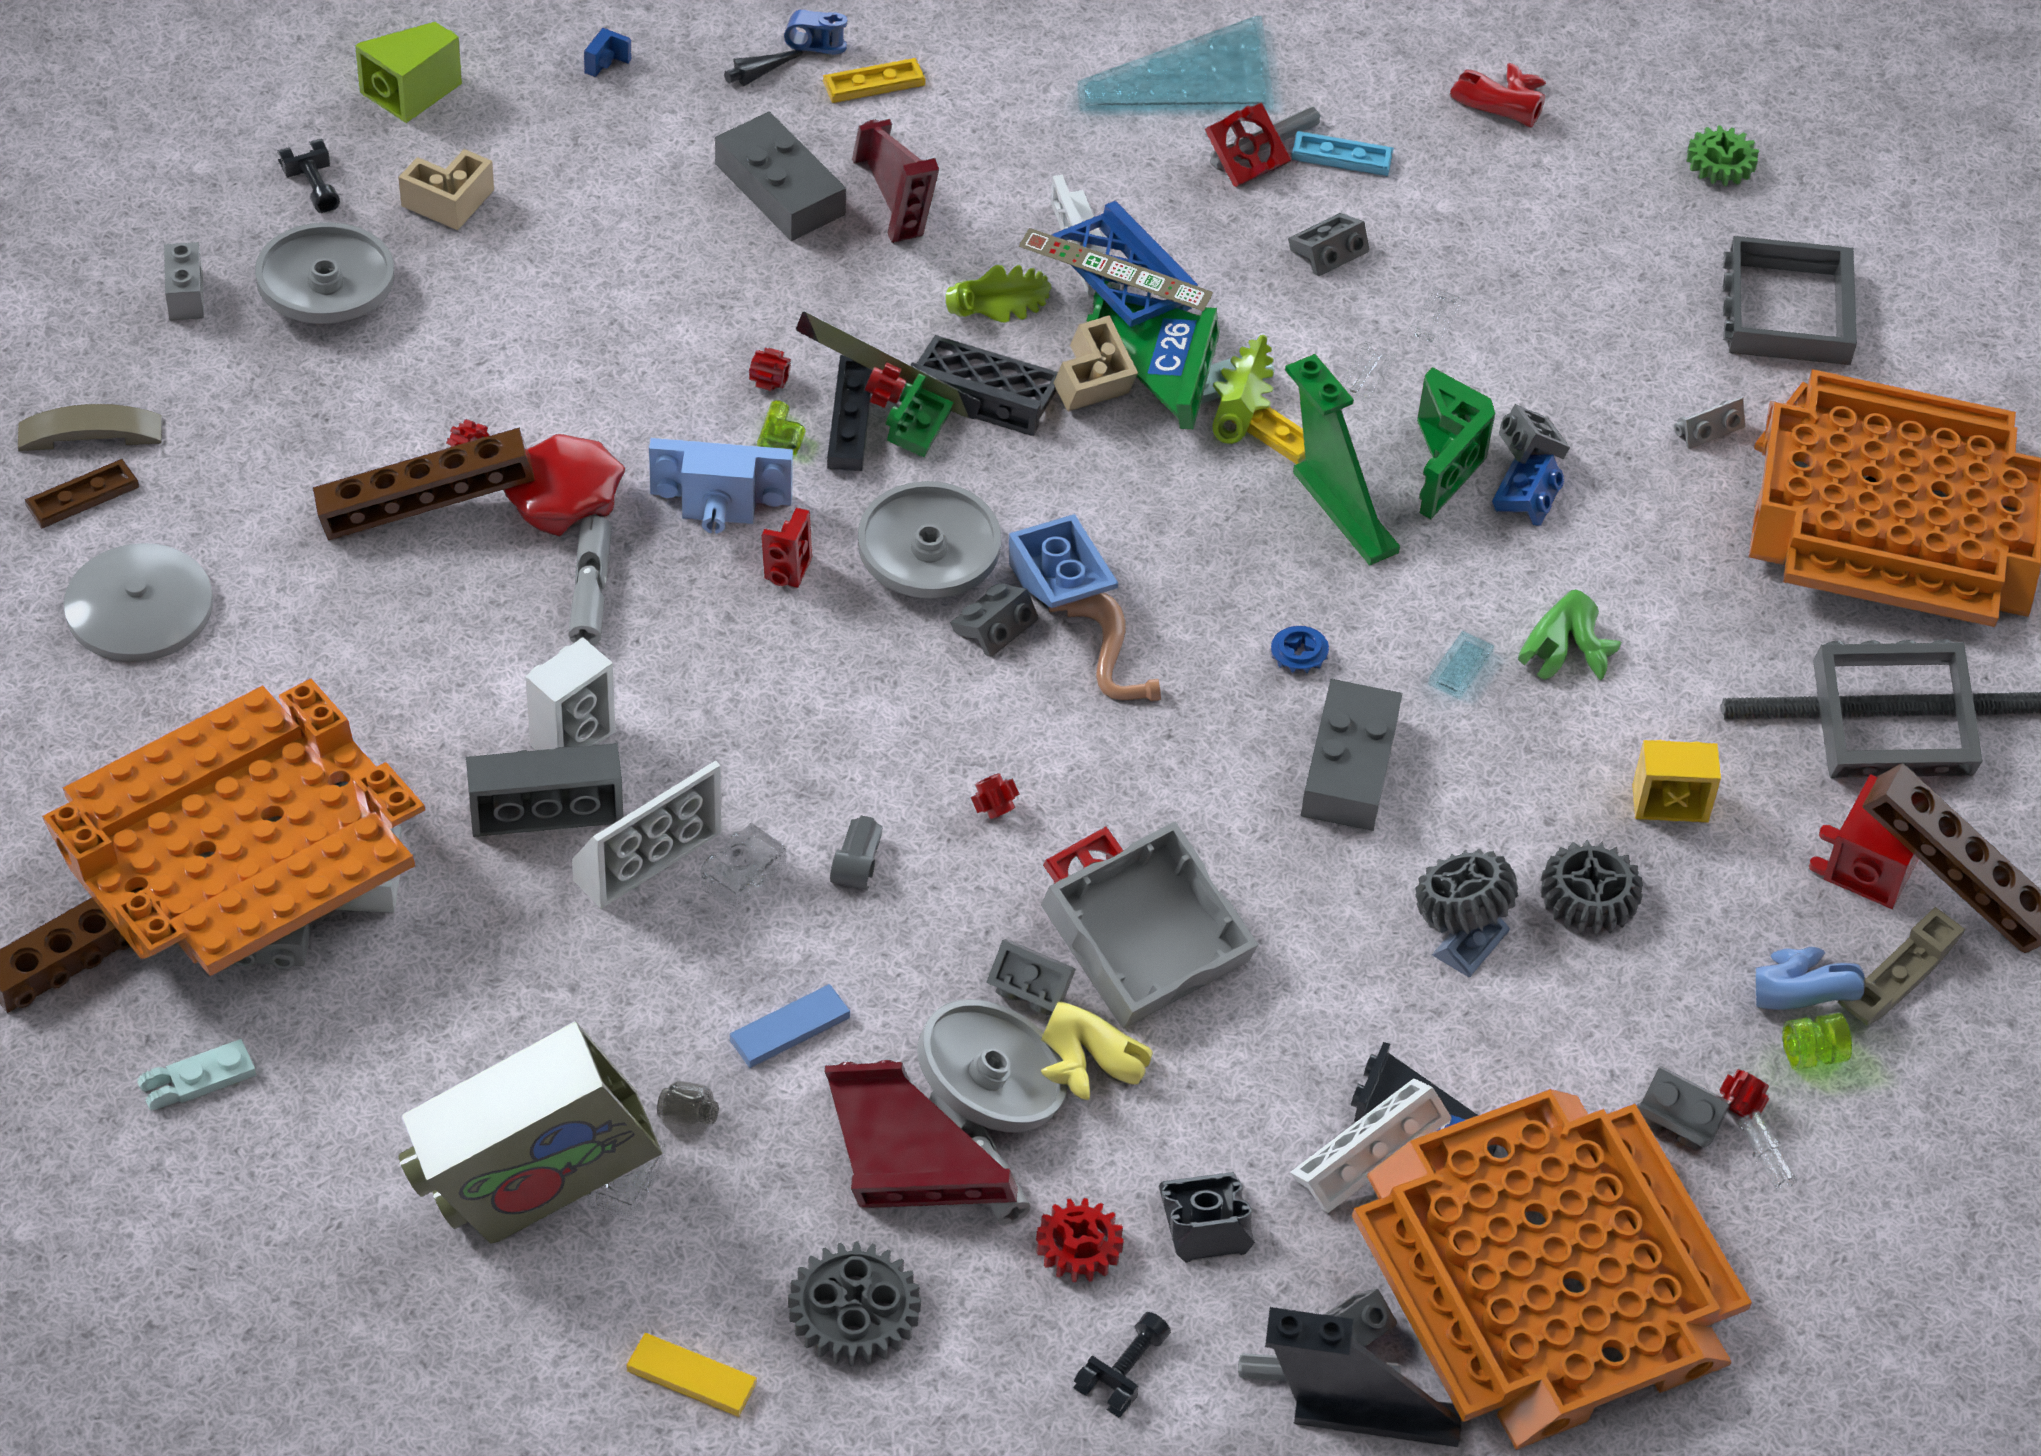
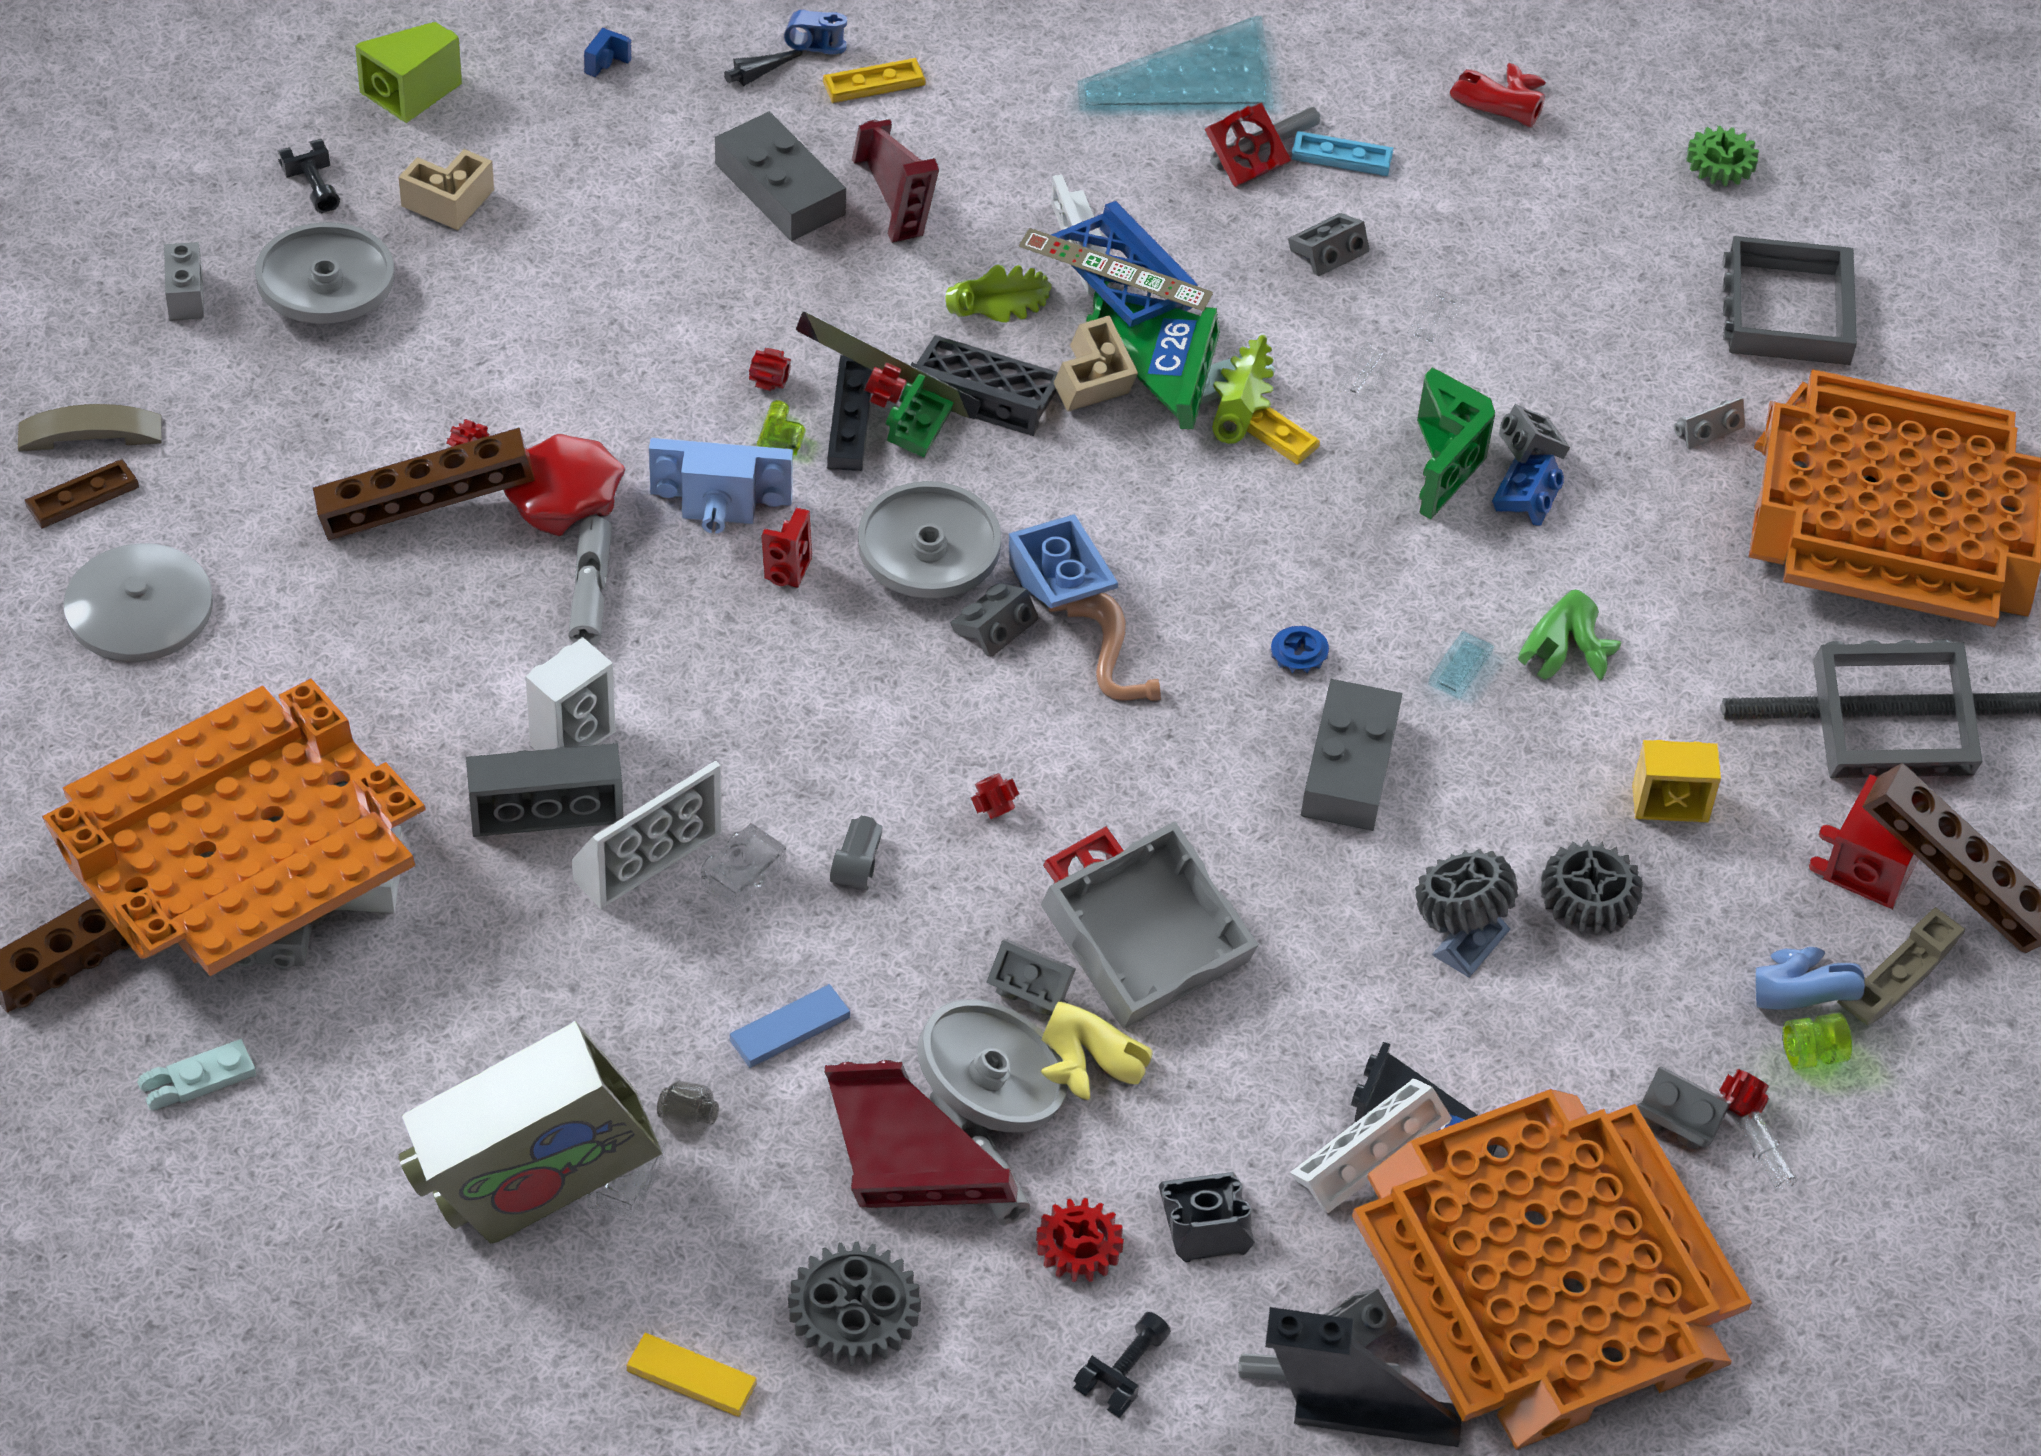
(1331, 463): green piece -> none

